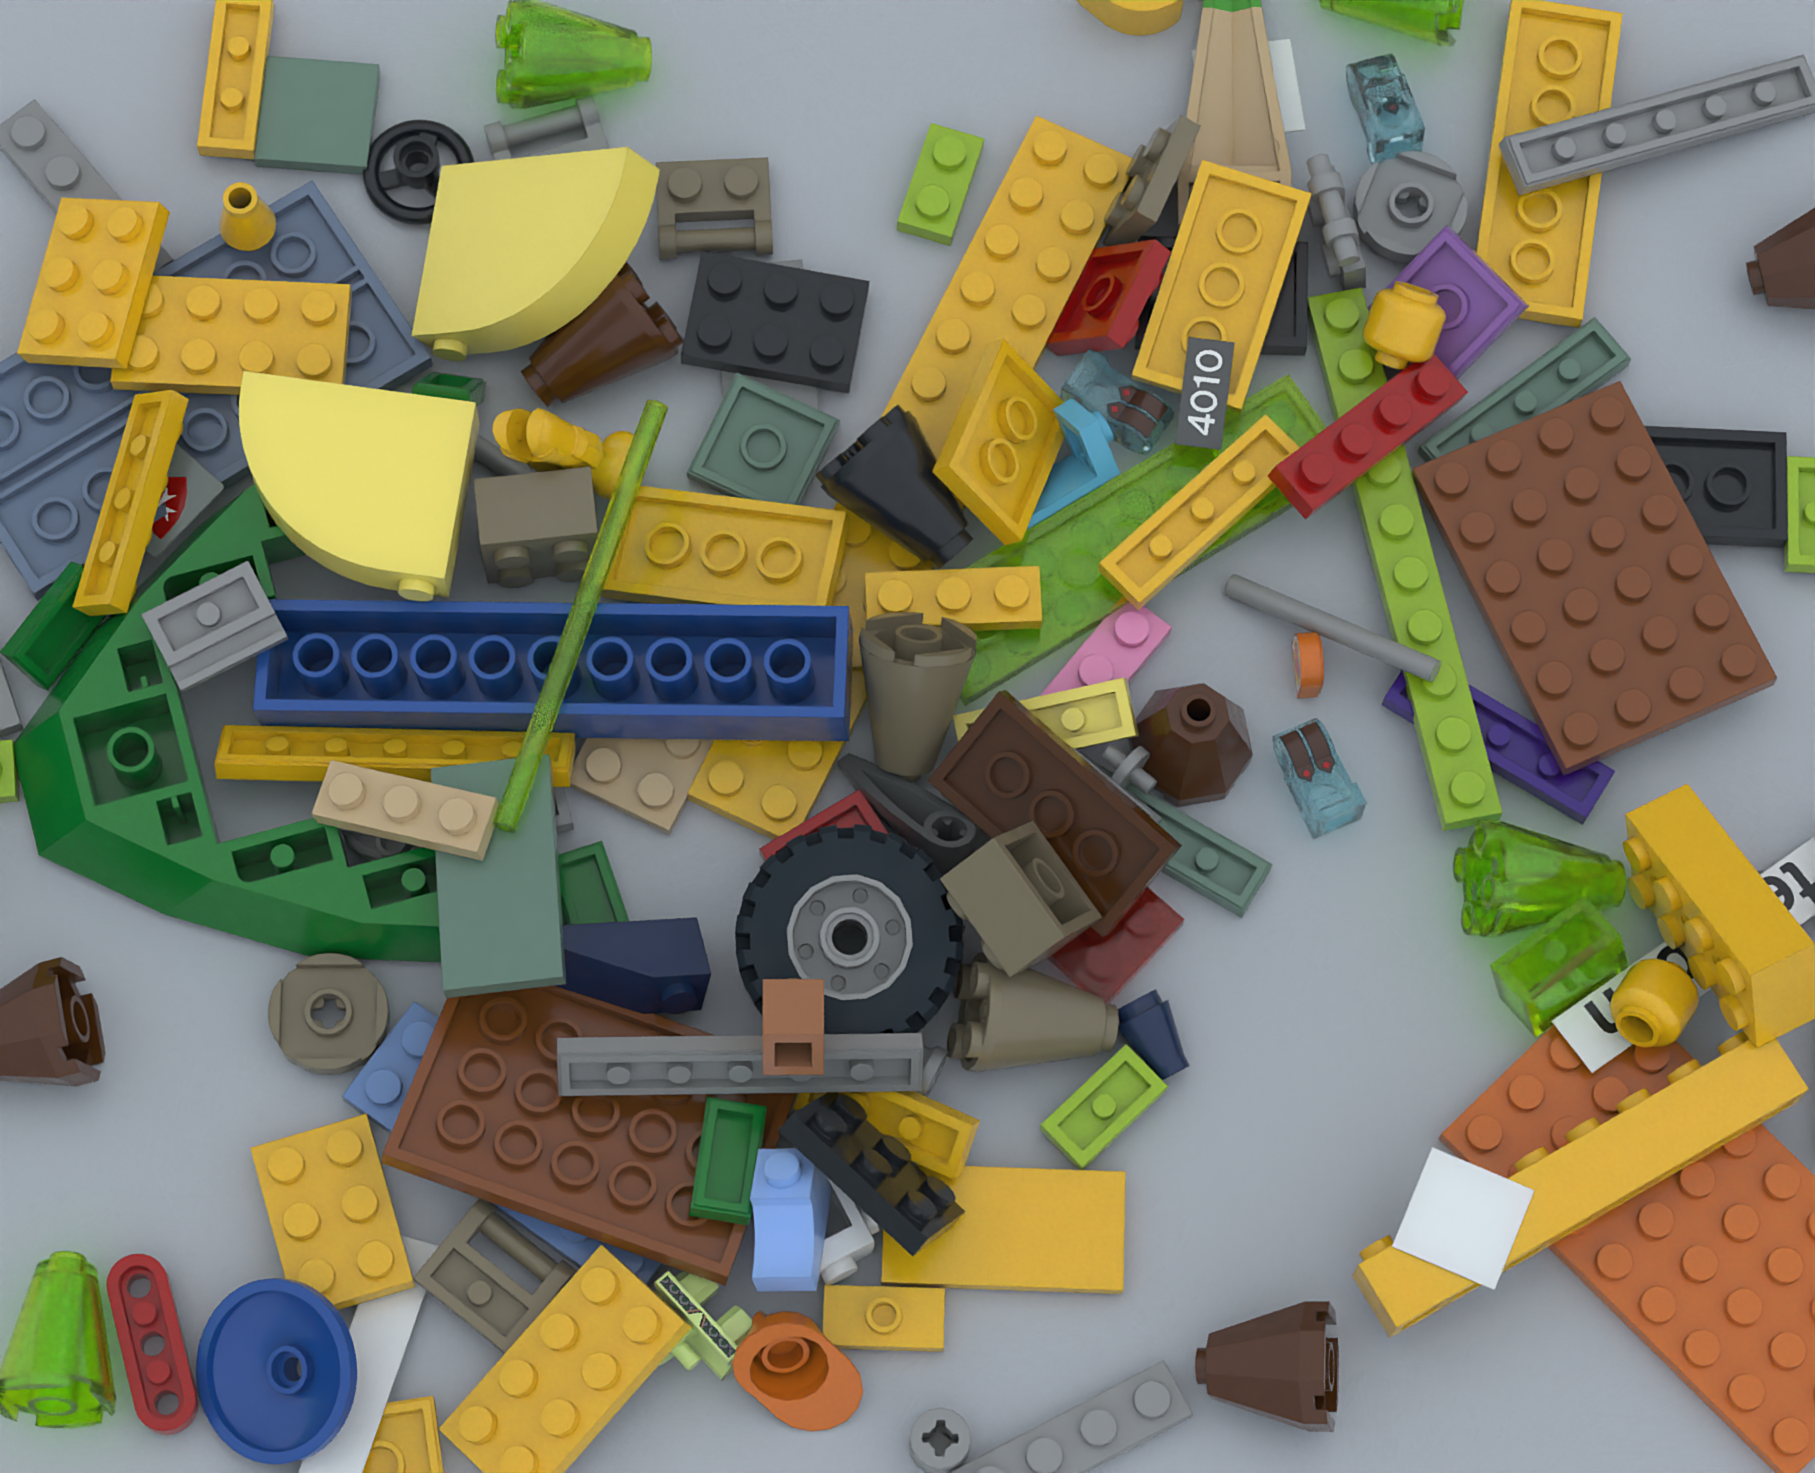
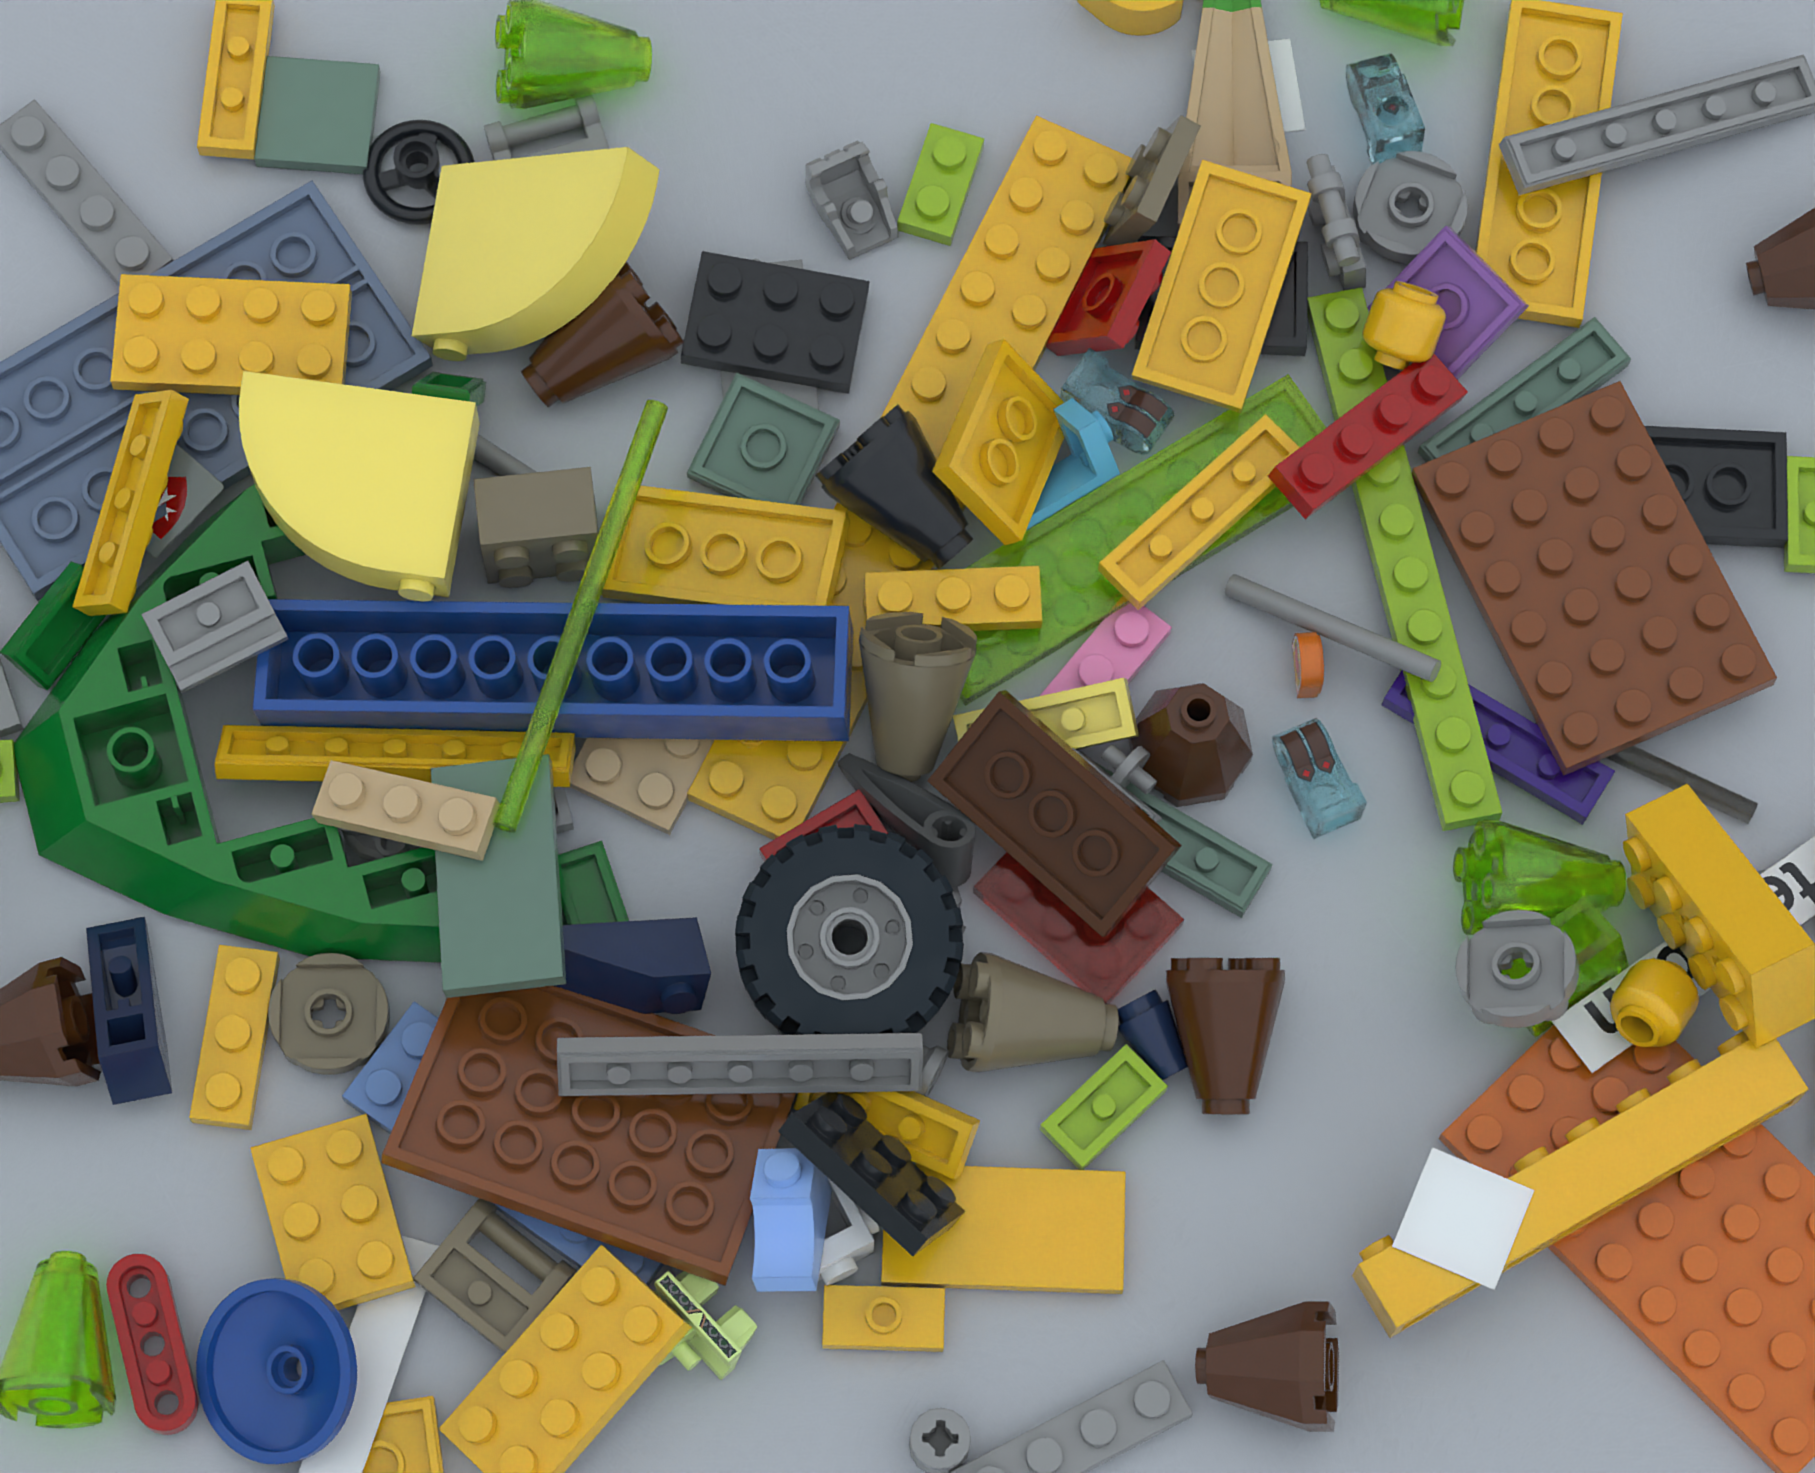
(93, 282): yellow plate -> none
(127, 1011): none -> dark blue slope
(234, 1037): none -> yellow plate
(245, 218): yellow cone -> none
(554, 444): yellow piece -> none
(714, 193): dark tan plate -> none
(727, 1160): green tile -> none
(793, 1027): nougat brick -> none
(797, 1372): orange piece -> none
(851, 199): none -> light grey hand
(1019, 899): dark tan brick -> none
(1204, 393): dark grey sticker -> none
(1225, 1025): none -> reddish brown cone
(1521, 1001): none -> light grey plate
(1675, 777): none -> clear smoke bar

